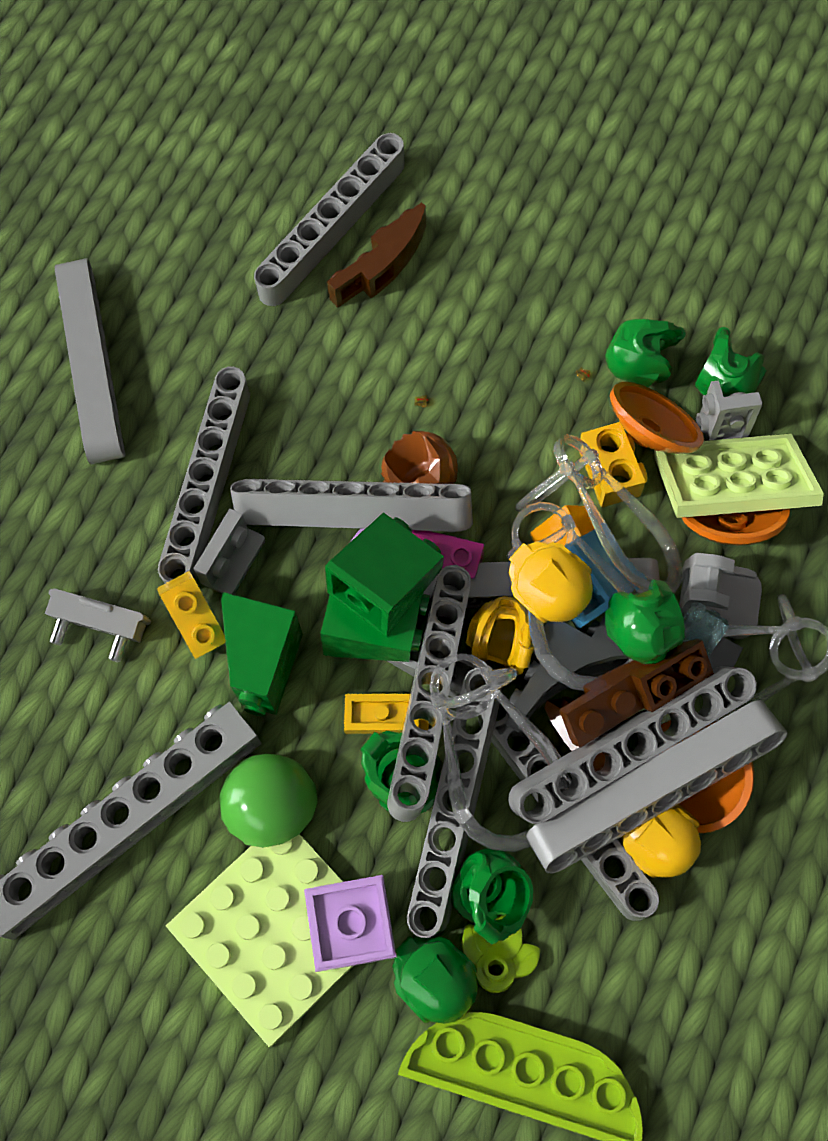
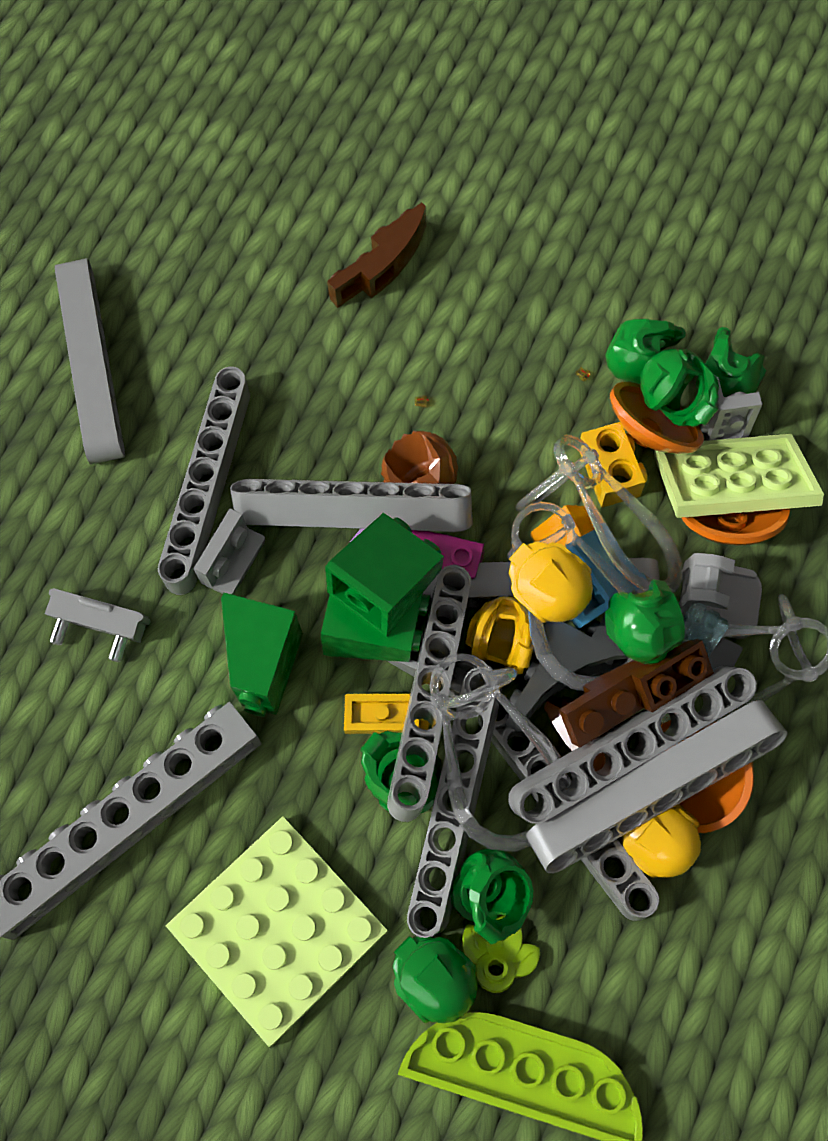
(192, 614): yellow brick -> none
(267, 800): bright green cylinder -> none
(329, 219): light grey beam -> none
(349, 923): lavender plate -> none
(666, 379): none -> green helmet

